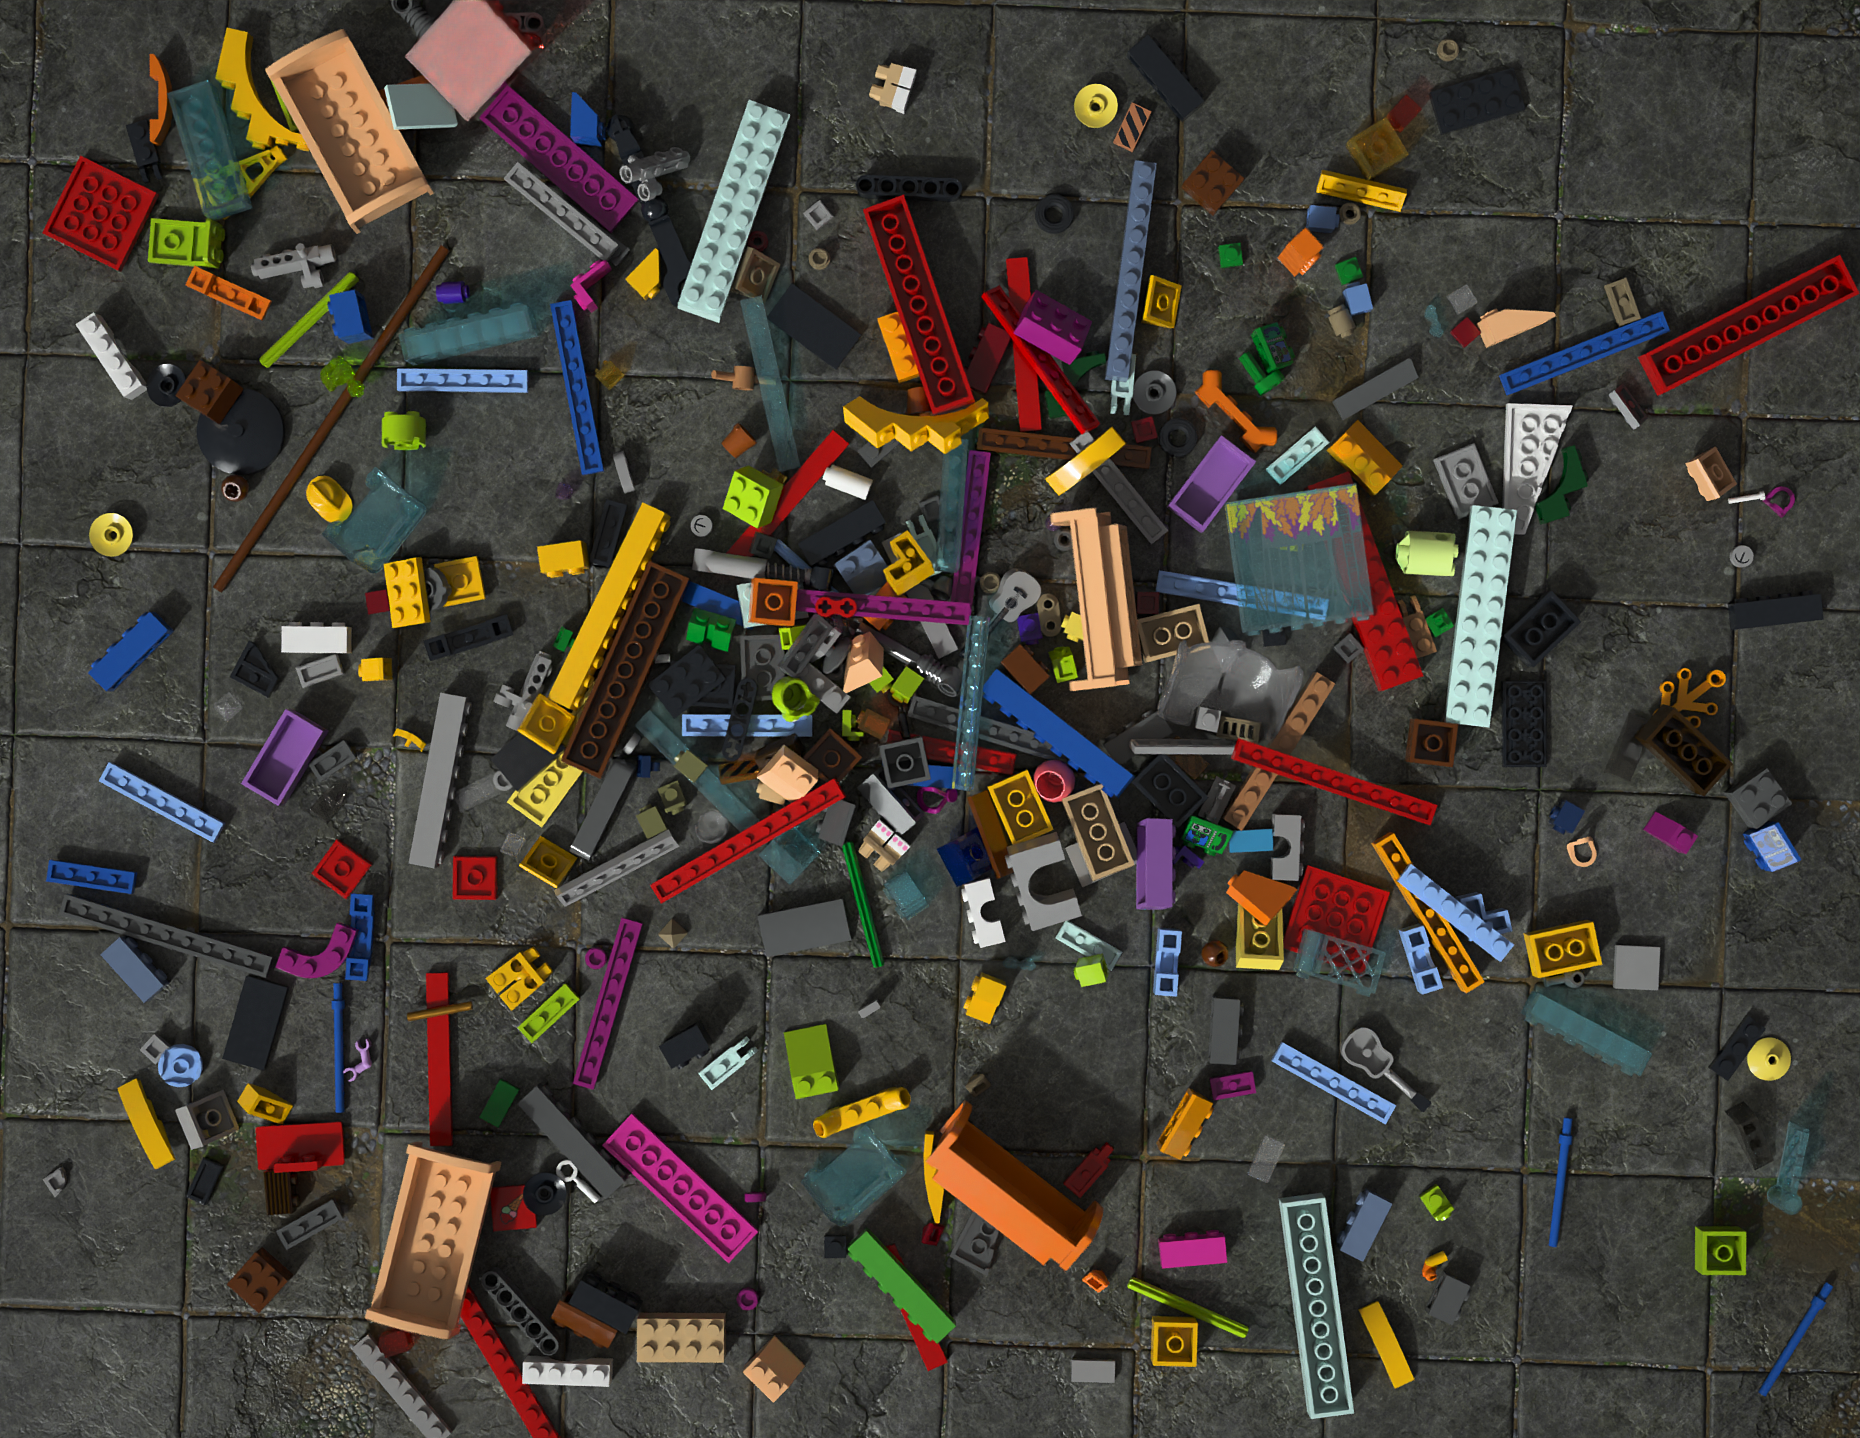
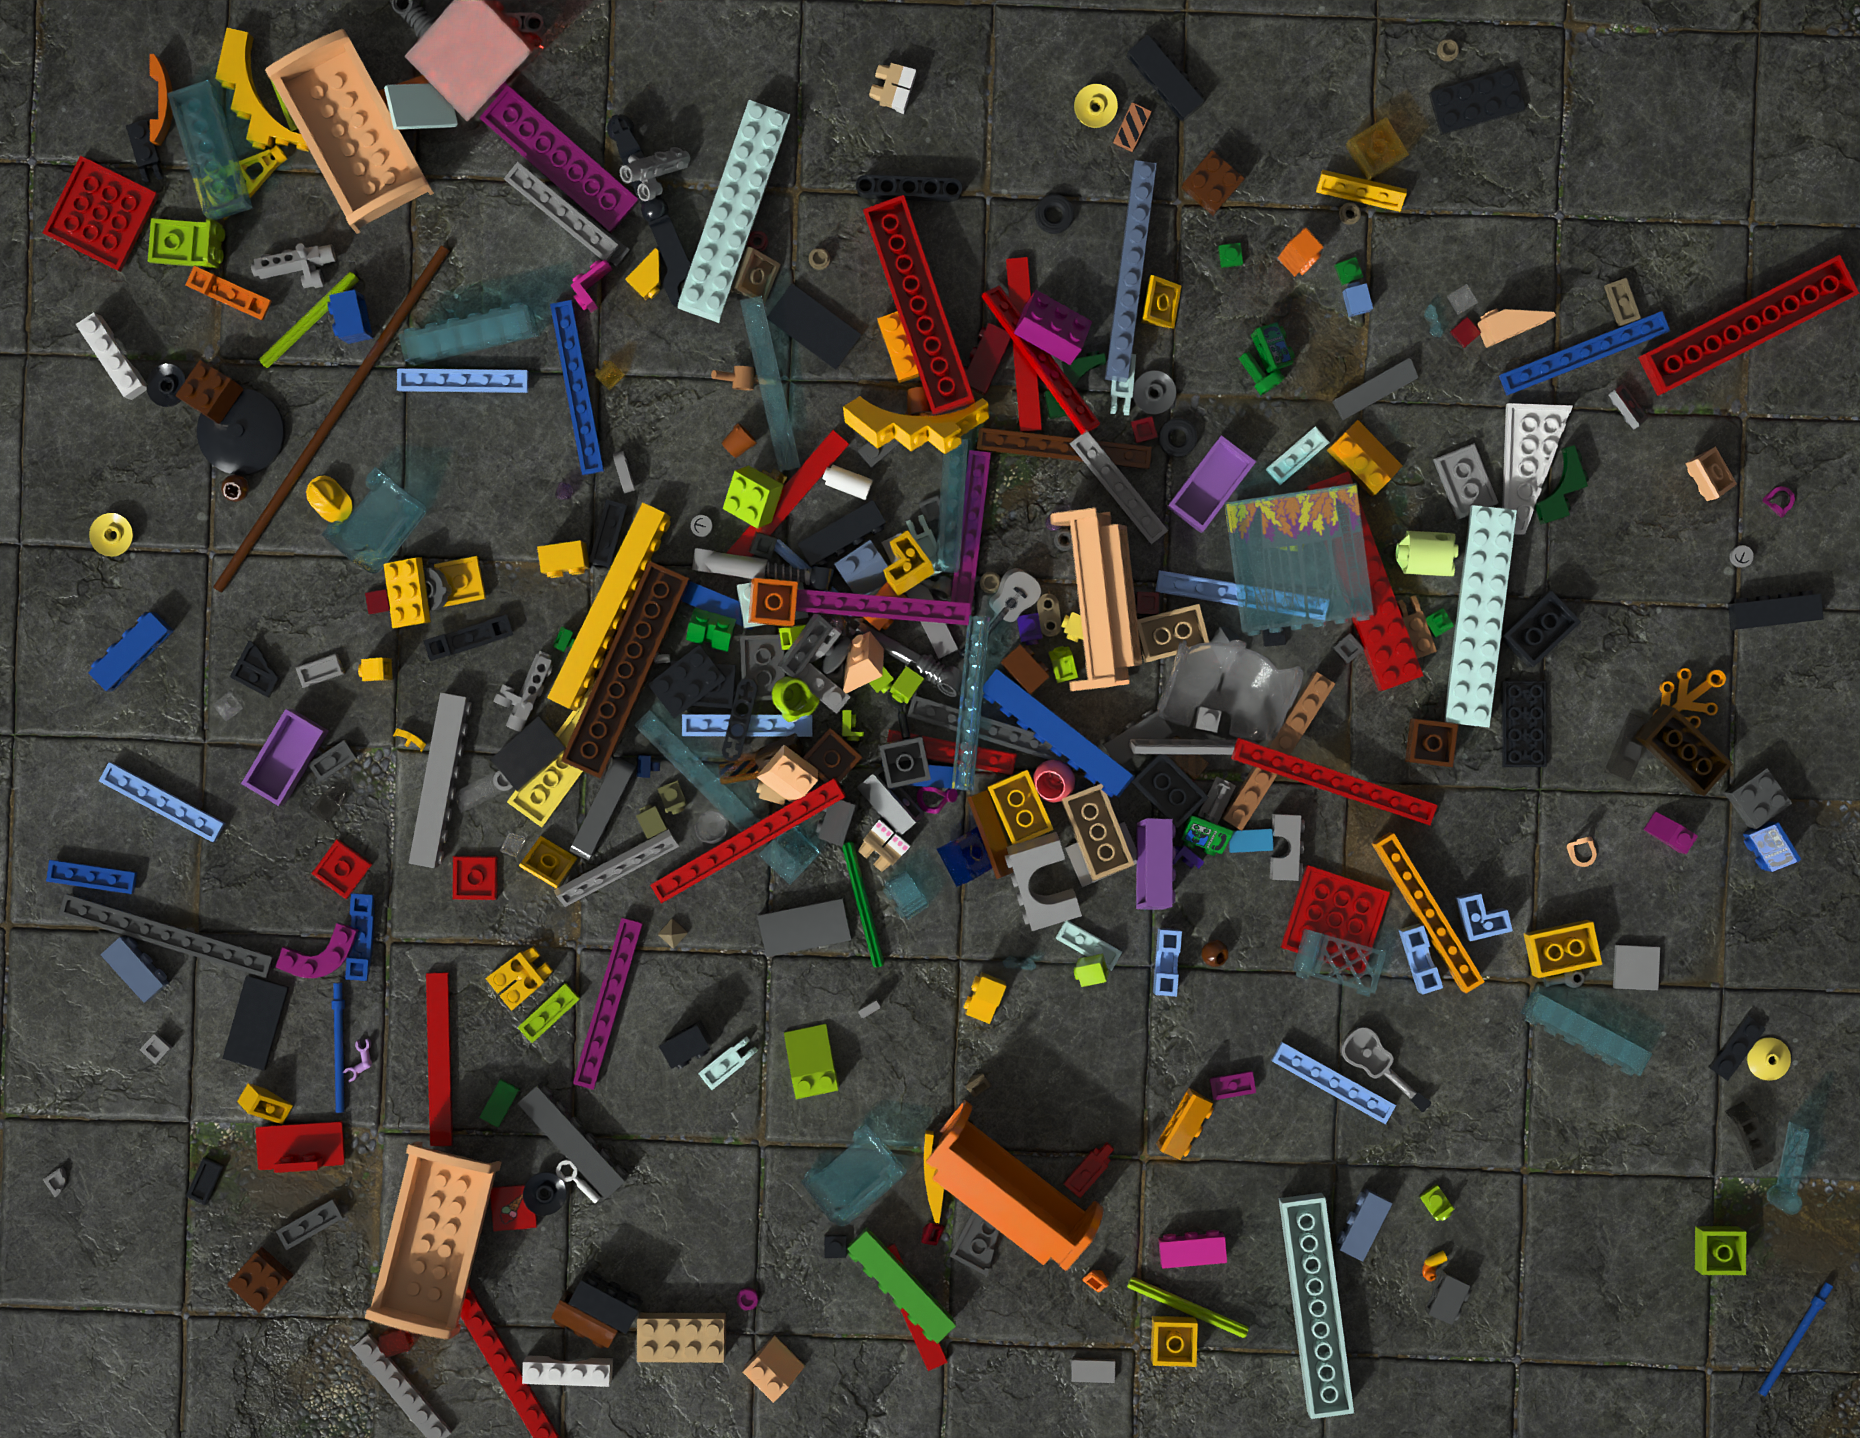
(145, 1123): yellow slope -> none
(180, 1065): light blue tile -> none
(207, 1119): light grey slope -> none
(281, 1192): dark brown brick -> none
(316, 638): white brick -> none
(342, 374): clear neon green piece -> none
(403, 431): lime brick -> none
(438, 1011): pearl gold bar -> none
(452, 292): dark purple brick -> none
(523, 1321): dark grey beam -> none
(546, 723): yellow plate -> none
(585, 124): blue slope -> none
(596, 958): magenta tile -> none
(631, 744): light grey tile -> none
(680, 1187): dark pink plate -> none
(690, 765): olive brick -> none
(755, 1197): magenta tile -> none
(818, 215): light grey tile -> none
(836, 607): red axle -> none
(861, 1111): yellow plate -> none
(873, 723): clear orange brick -> none
(986, 932): white arch -> none
(1085, 461): yellow slope -> none
(1211, 392): orange plate -> none
(1225, 1030): dark grey brick -> none
(1256, 730): dark tan slope -> none
(1259, 944): light yellow slope -> none
(1260, 895): orange slope -> none
(1266, 1158): clear tile -> none
(1322, 219): medium blue brick -> none
(1341, 321): dark tan brick -> none
(1386, 1344): yellow slope -> none
(1403, 113): clear red brick -> none
(1455, 912): light blue plate -> none
(1565, 817): dark blue brick -> none
(1565, 1140): blue bar -> none
(1761, 495): white piece -> none

